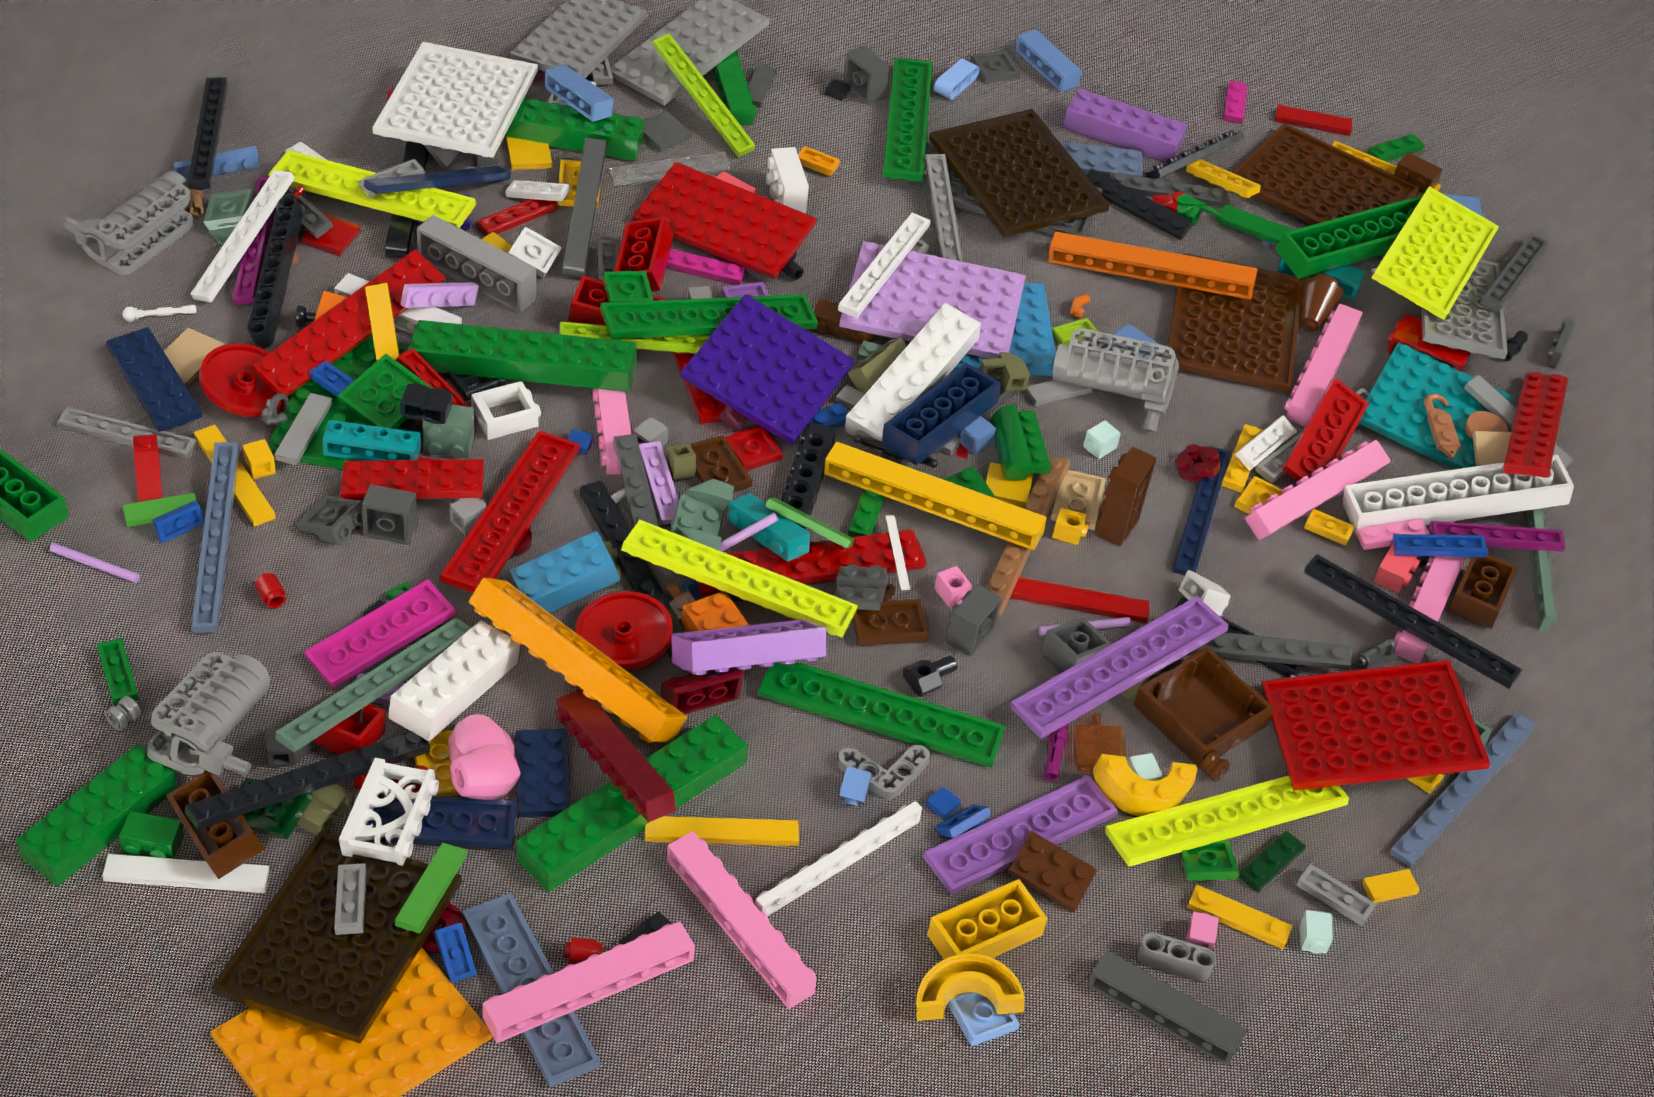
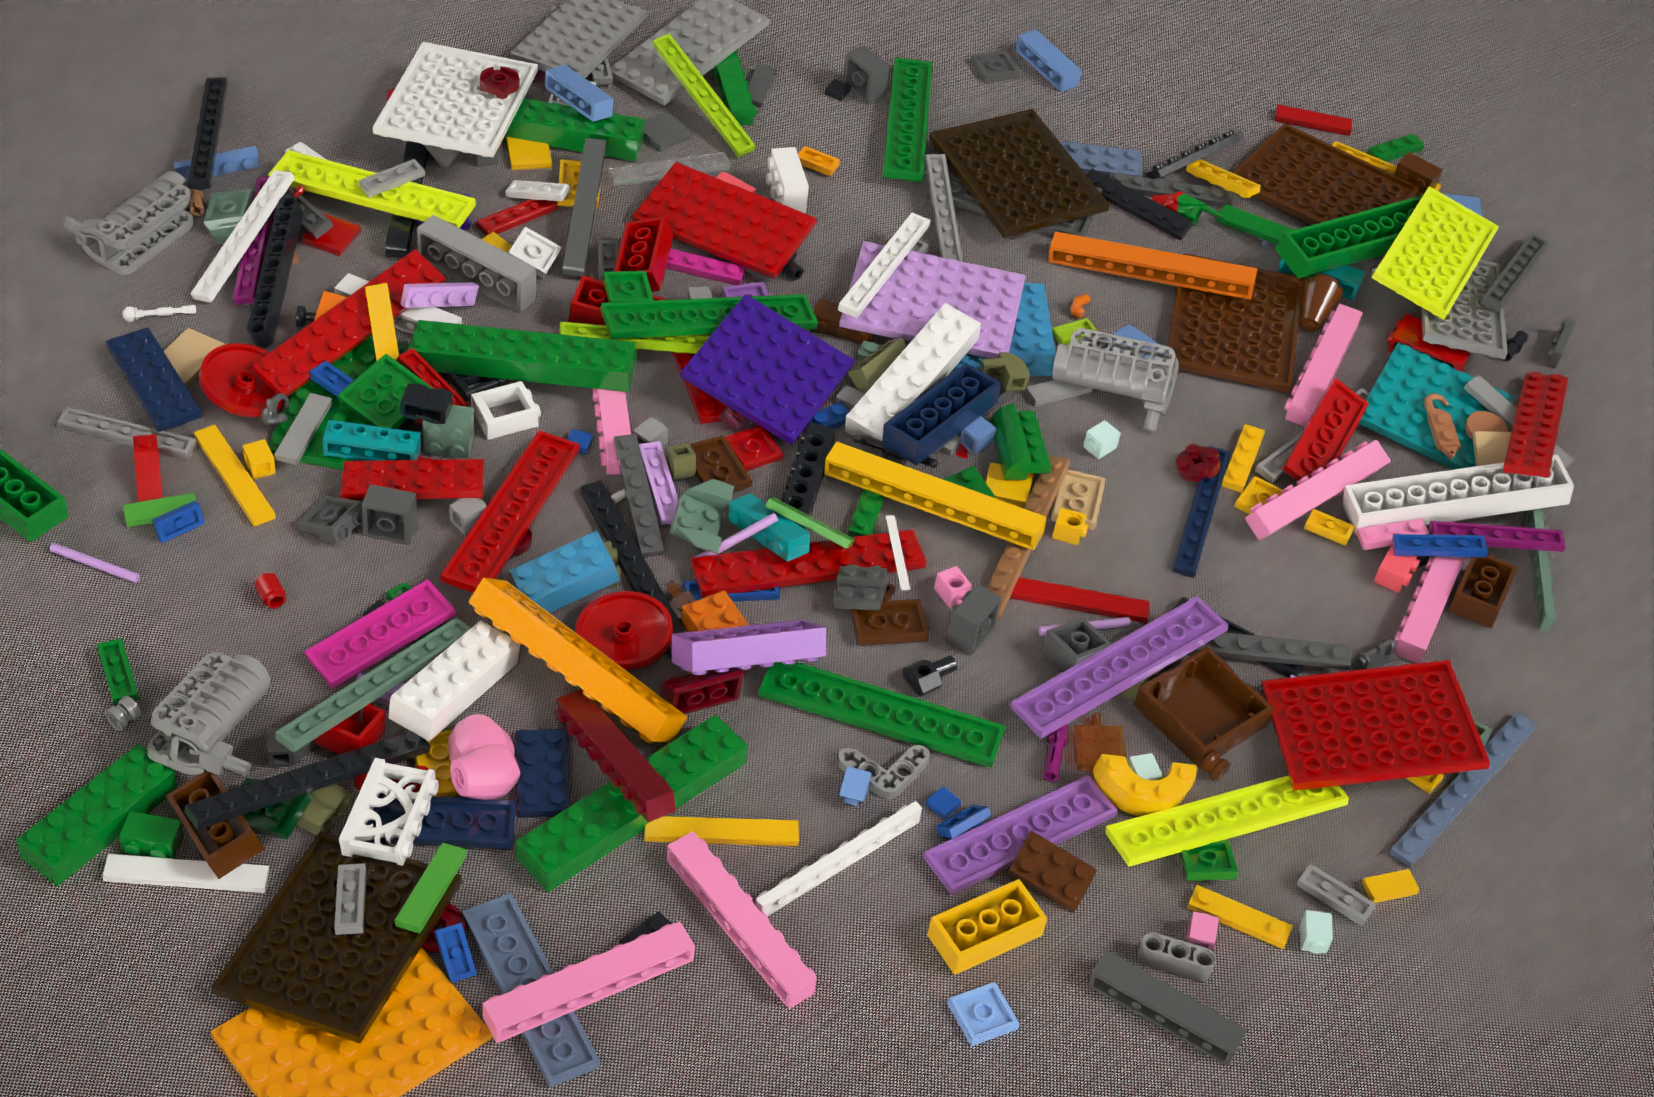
(215, 538): sand blue plate -> none
(436, 179): dark blue tile -> none
(499, 82): none -> dark red plate
(581, 949): red brick -> none
(739, 577): neon yellow plate -> none
(956, 79): light blue beam -> none
(968, 974): yellow brick -> none
(1124, 125): medium lavender brick -> none
(1125, 495): reddish brown brick -> none
(1206, 590): white slope -> none
(1235, 102): dark pink plate -> none
(1266, 442): white tile -> none
(1272, 861): dark green plate -> none
(1413, 621): black plate -> none

